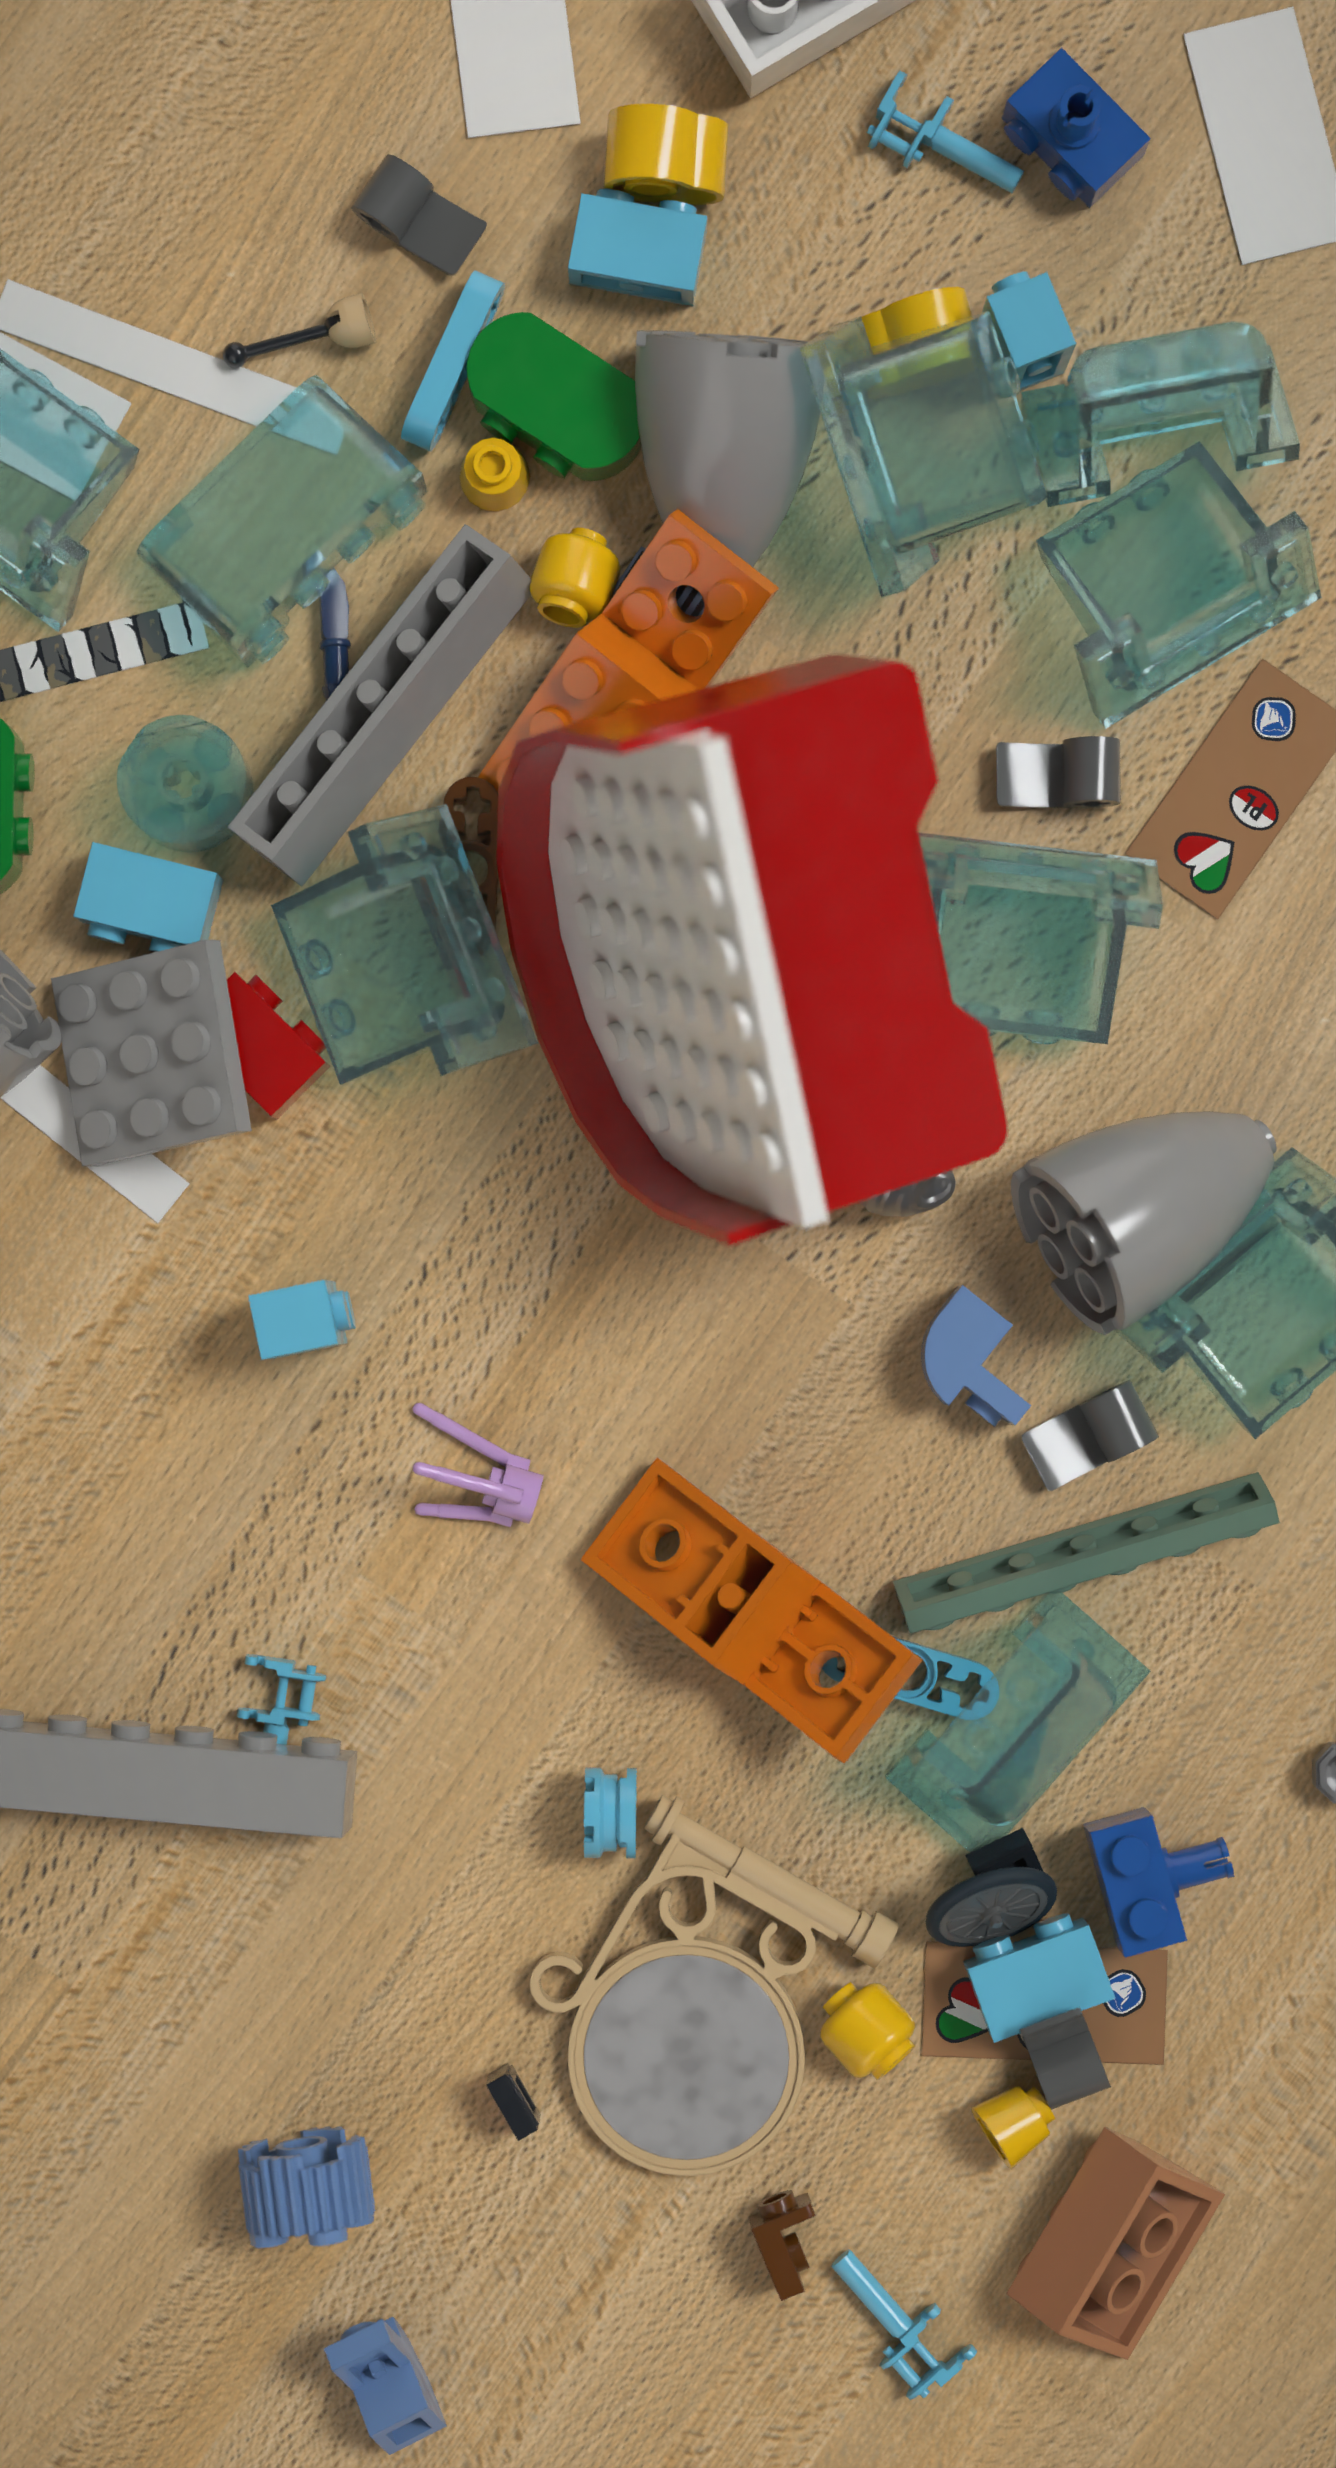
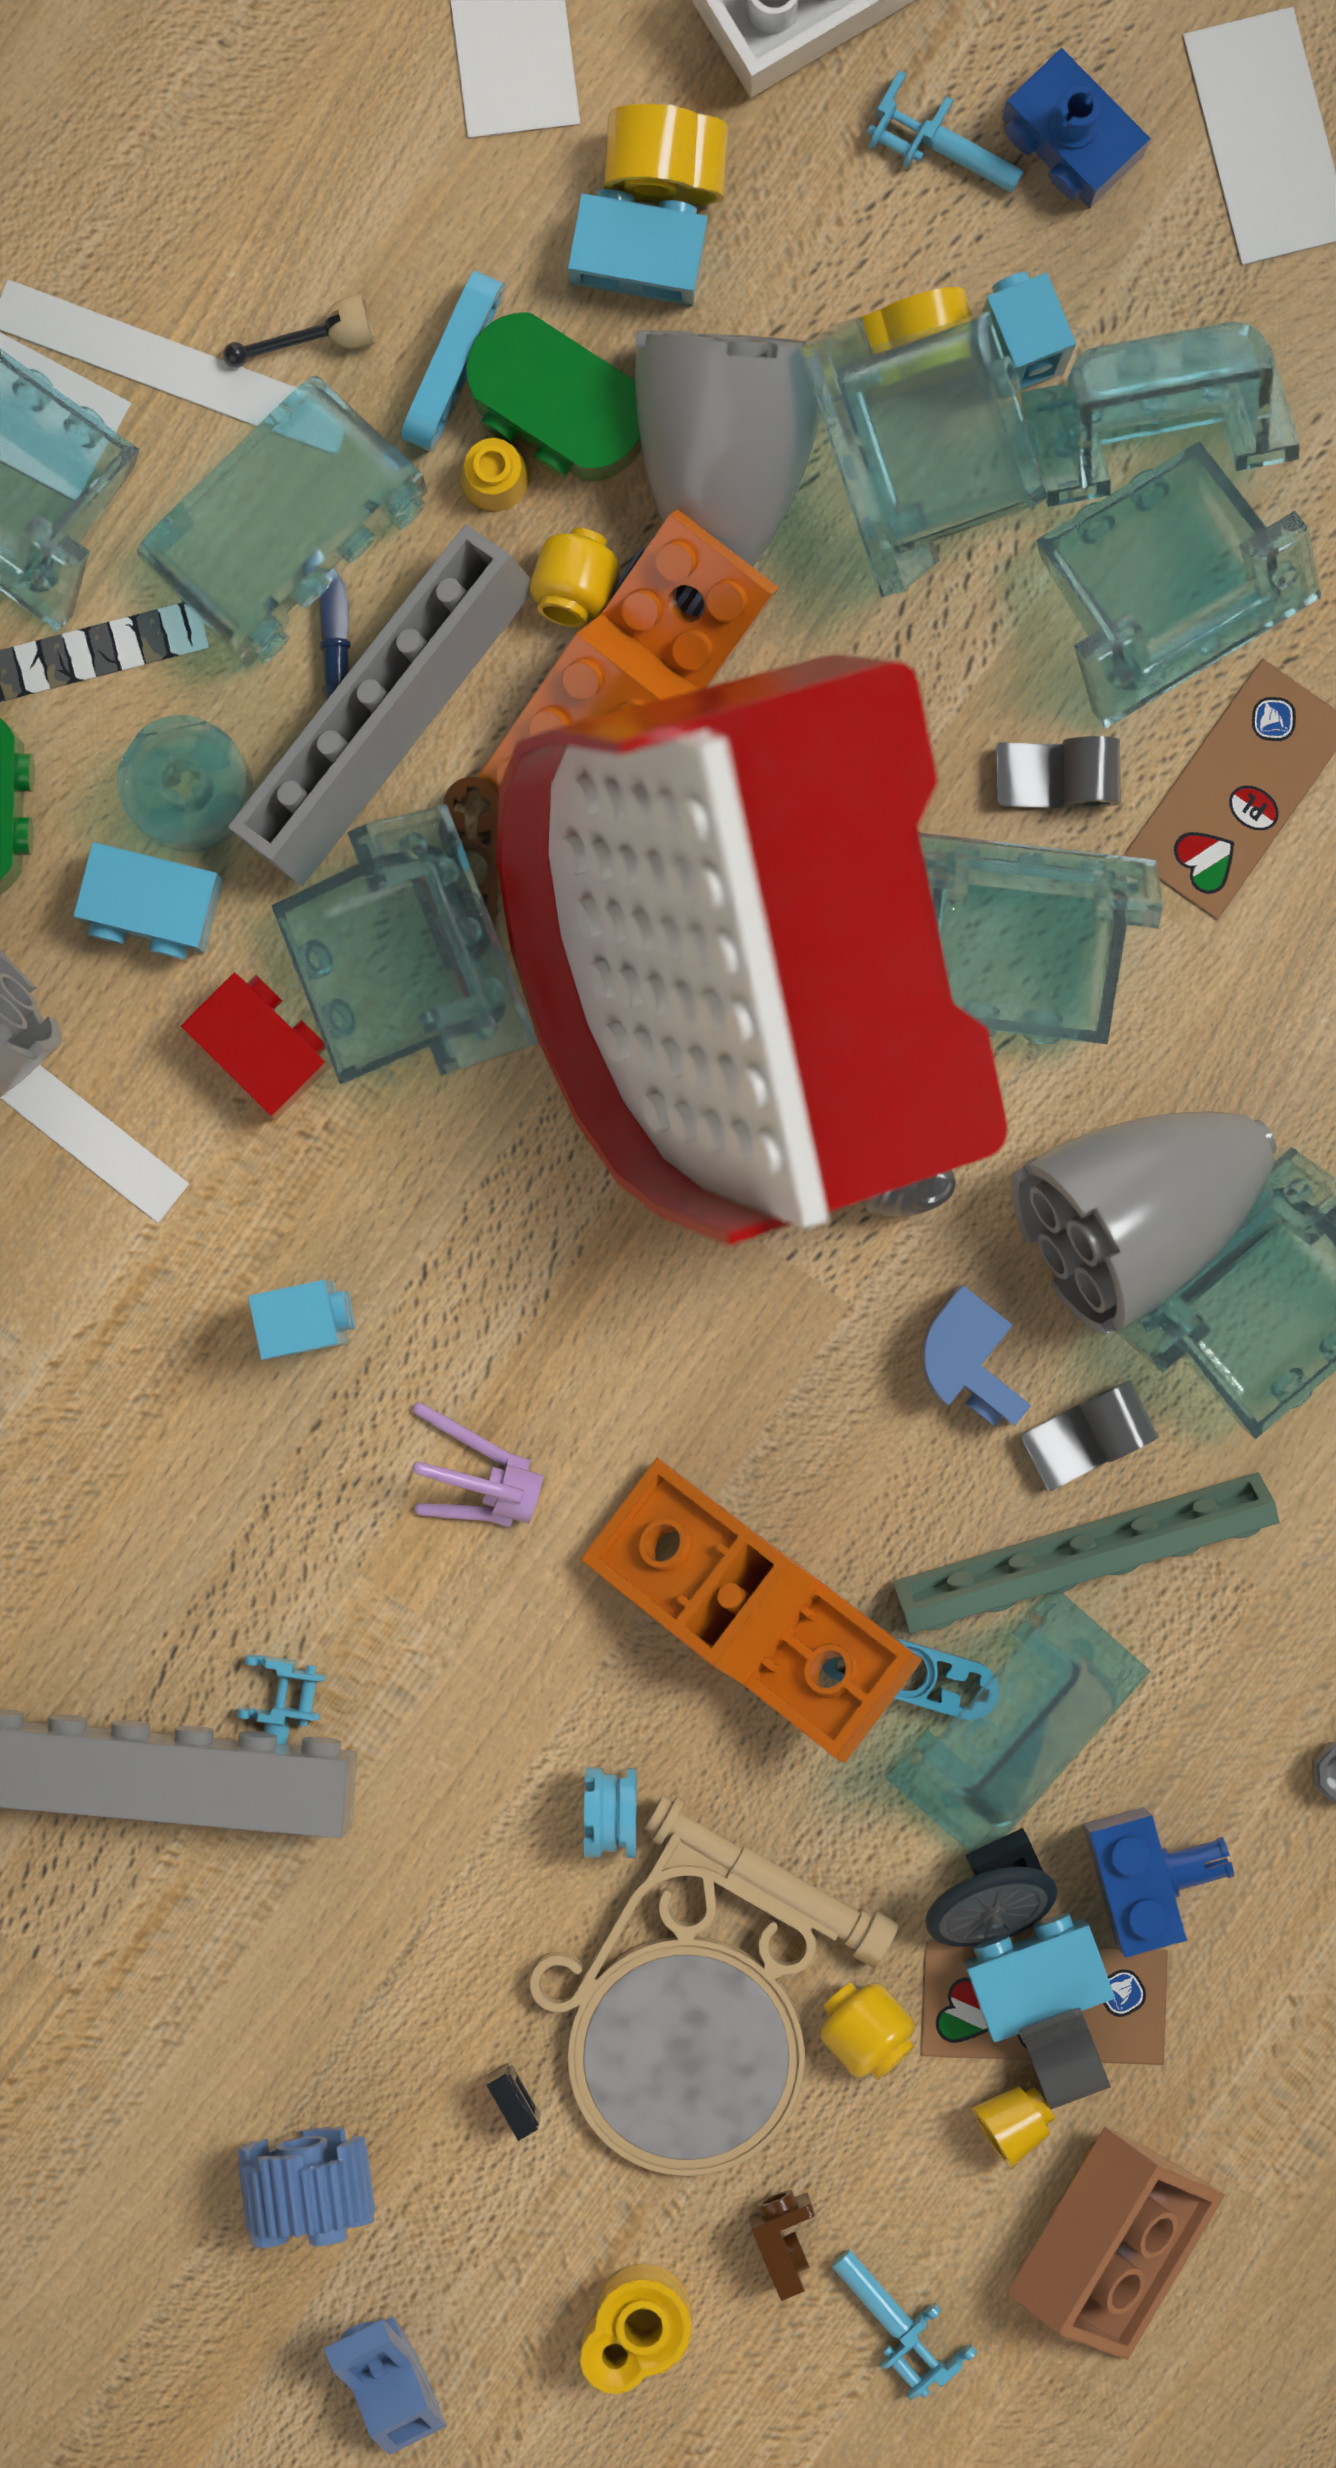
(151, 1053): light grey plate -> none
(408, 212): dark grey panel -> none
(637, 2328): none -> yellow piece

